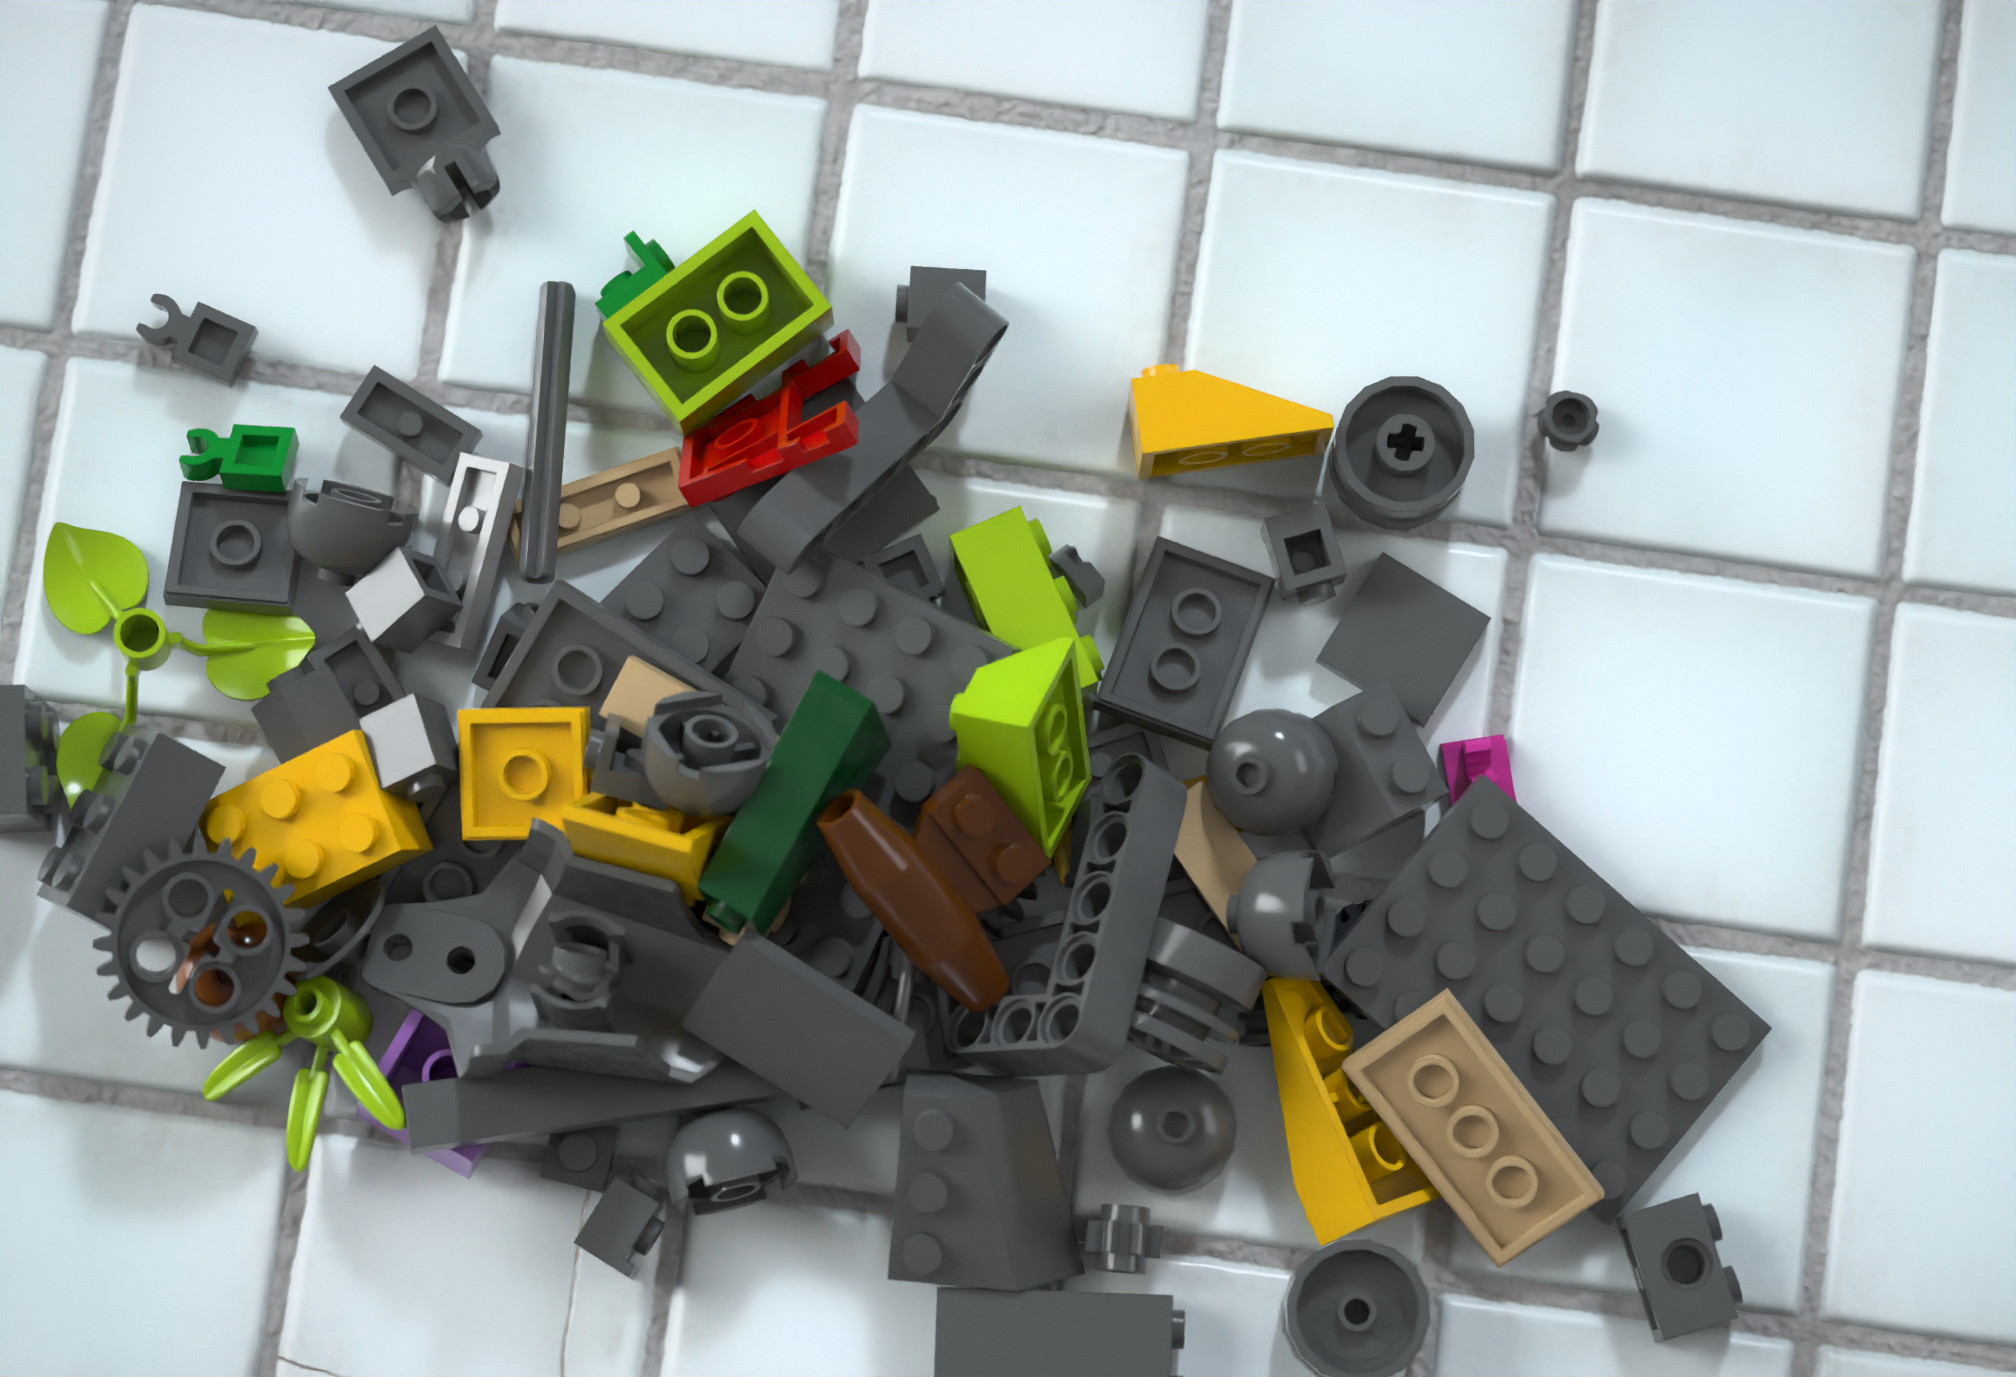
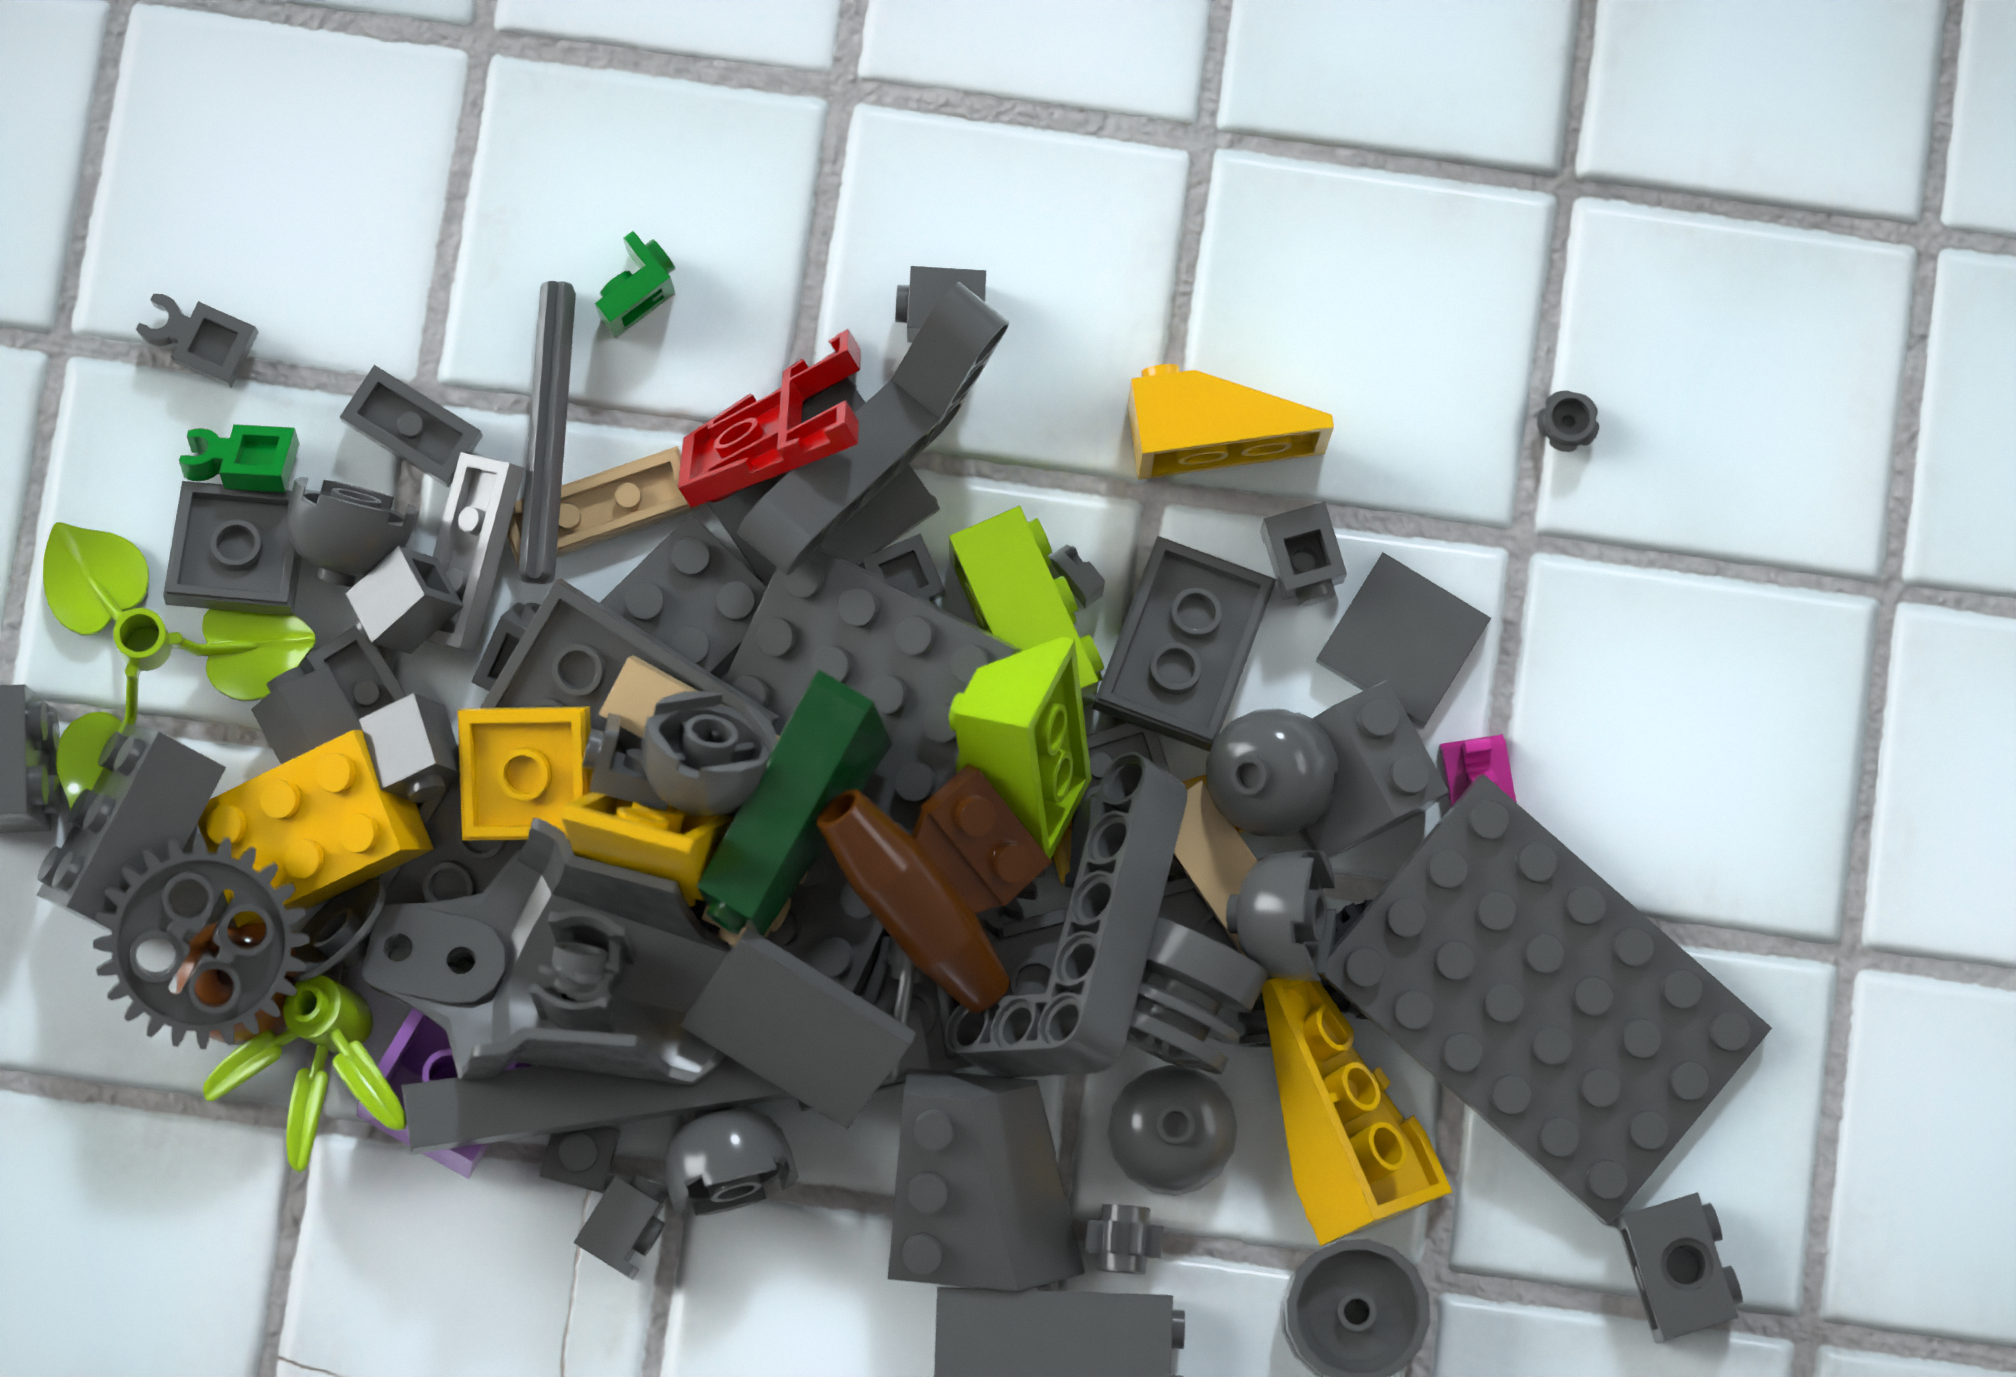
(422, 124): dark grey plate -> none
(719, 323): lime brick -> none
(1410, 416): dark grey wheel -> none
(1473, 1128): tan tile -> none

